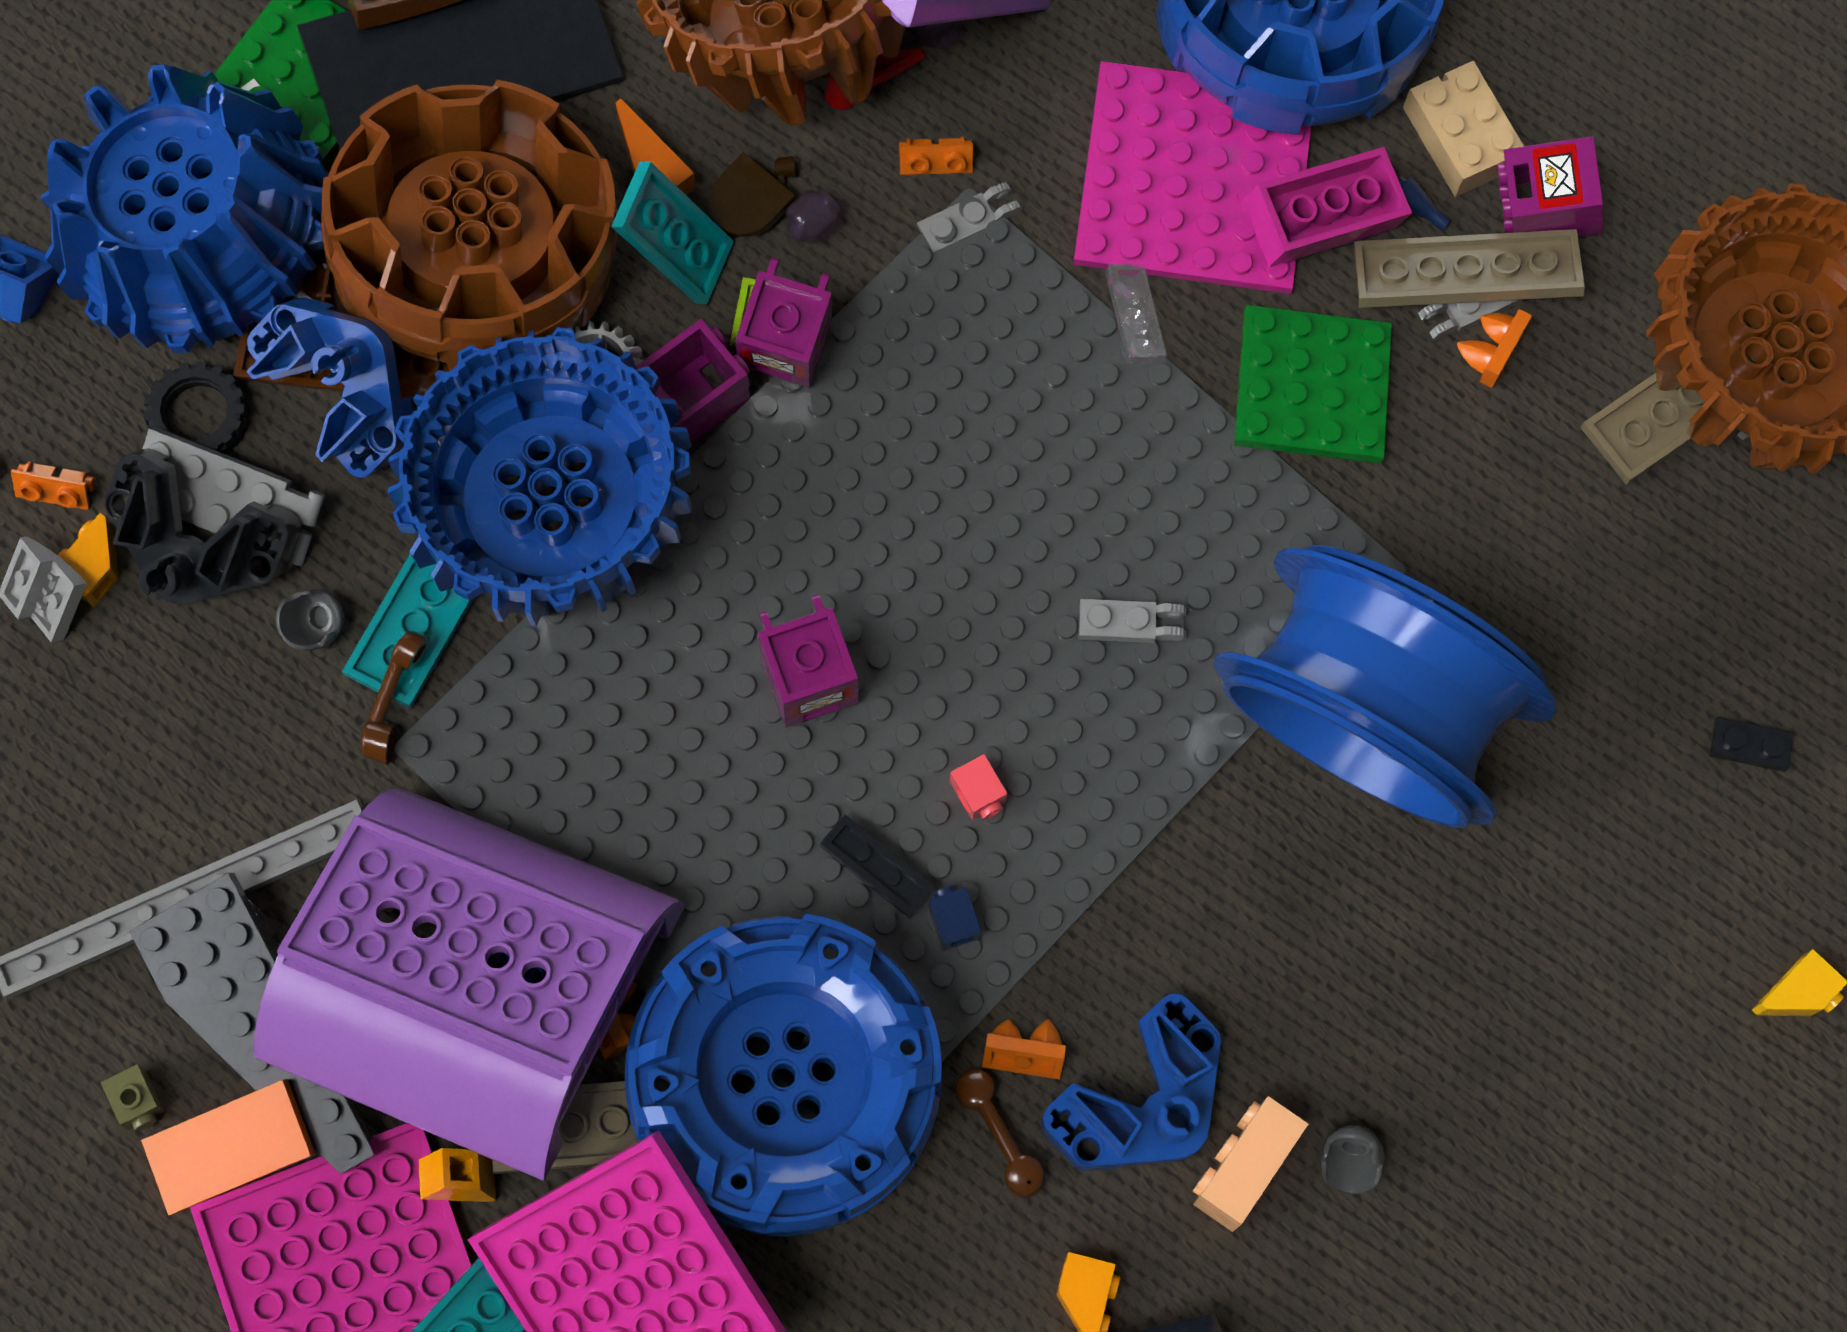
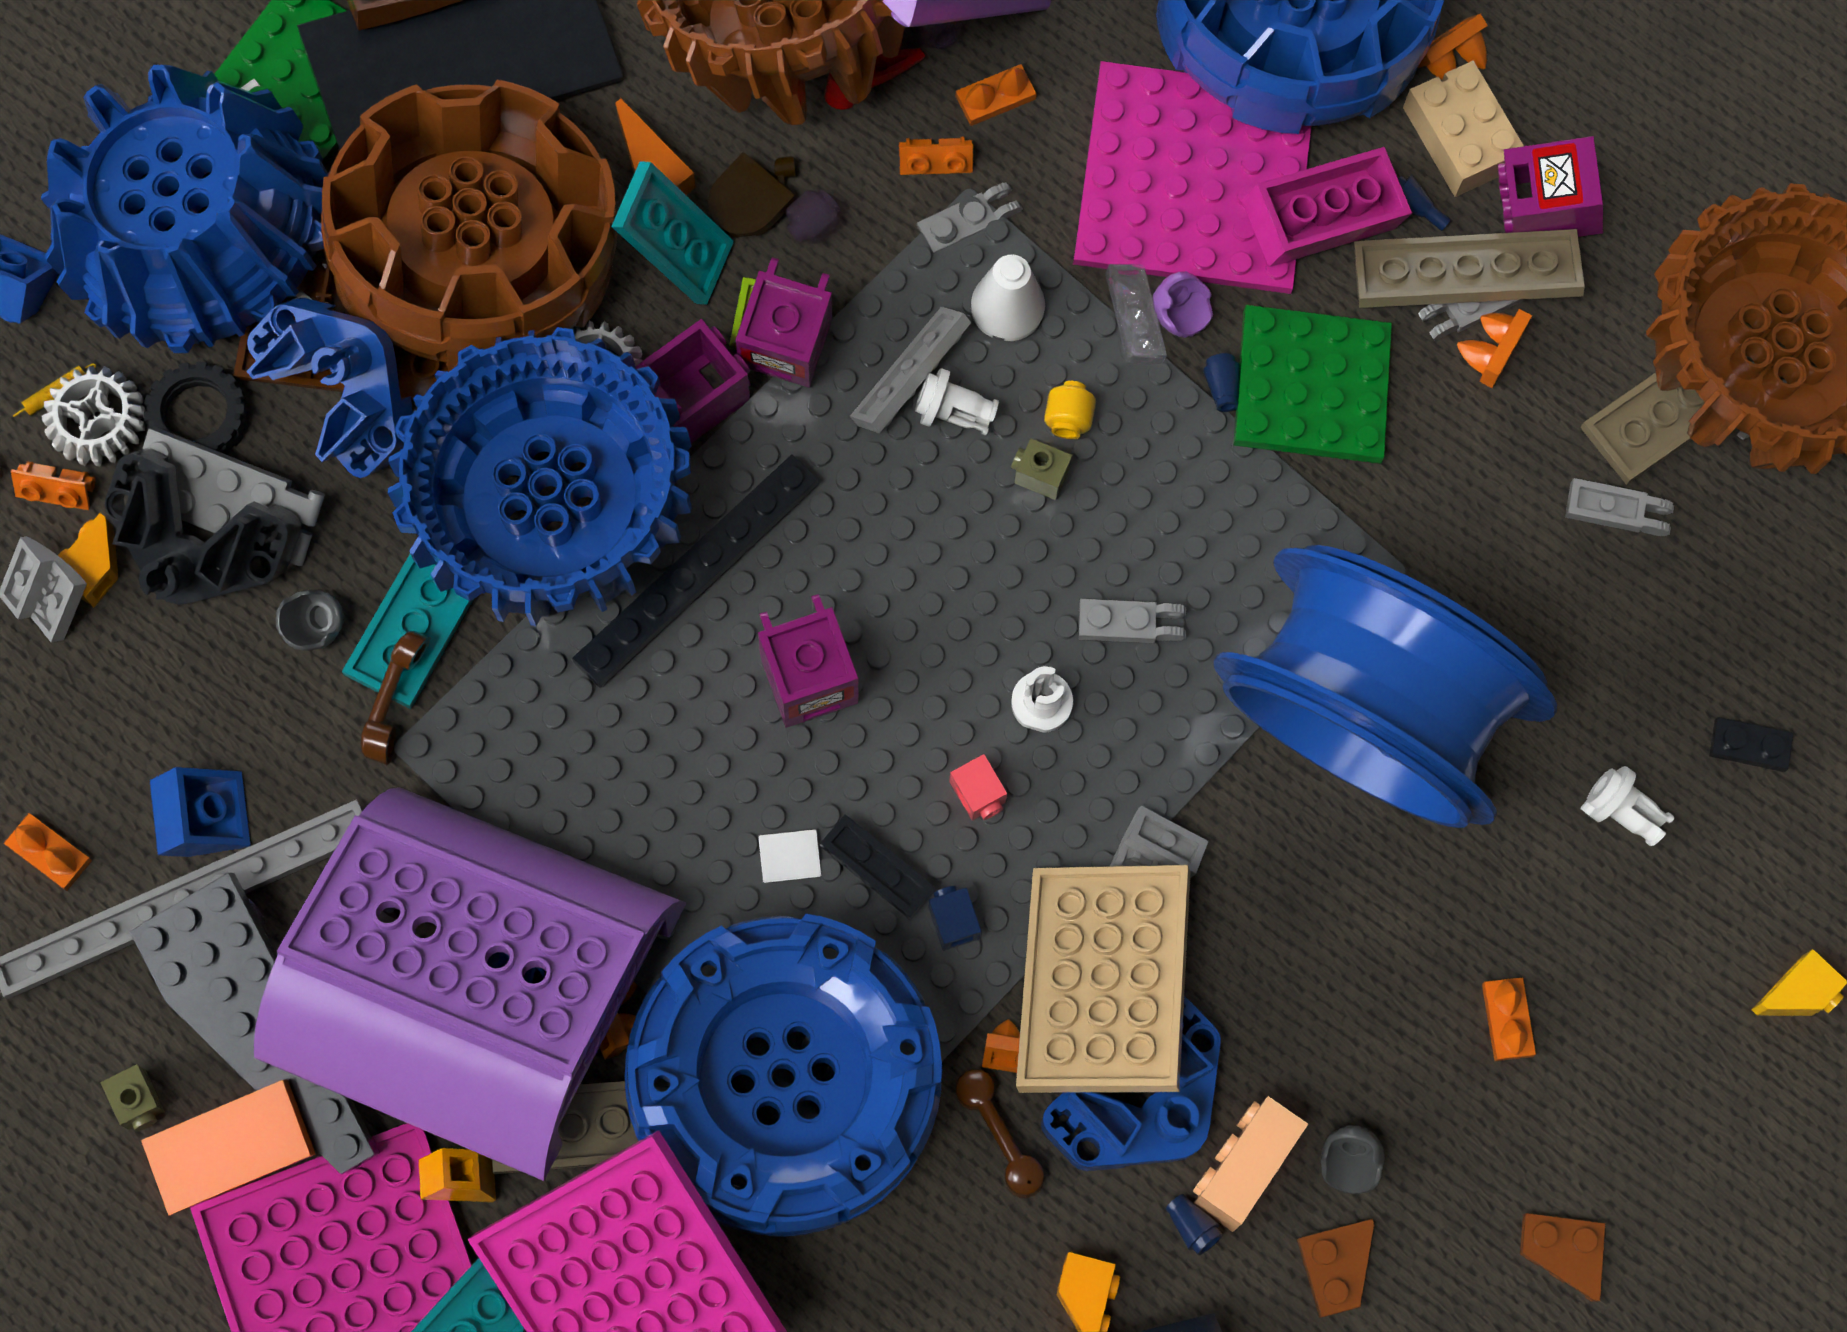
(37, 400): none -> yellow piece
(47, 851): none -> orange tile
(91, 443): none -> white gear
(199, 811): none -> blue slope
(695, 571): none -> black plate
(789, 856): none -> white sticker
(910, 369): none -> light grey plate
(954, 404): none -> white piece
(995, 95): none -> orange tile
(1008, 300): none -> white cone
(1041, 468): none -> olive brick
(1048, 711): none -> white piece
(1070, 410): none -> yellow head
(1104, 980): none -> tan plate
(1158, 842): none -> light grey slope
(1183, 304): none -> medium lavender hair
(1193, 1224): none -> dark blue cone
(1223, 380): none -> dark blue cone
(1337, 1266): none -> dark orange wing
(1466, 40): none -> orange tile
(1508, 1019): none -> orange tile
(1567, 1250): none -> dark orange wing
(1616, 507): none -> light grey hinge
(1618, 798): none -> white piece

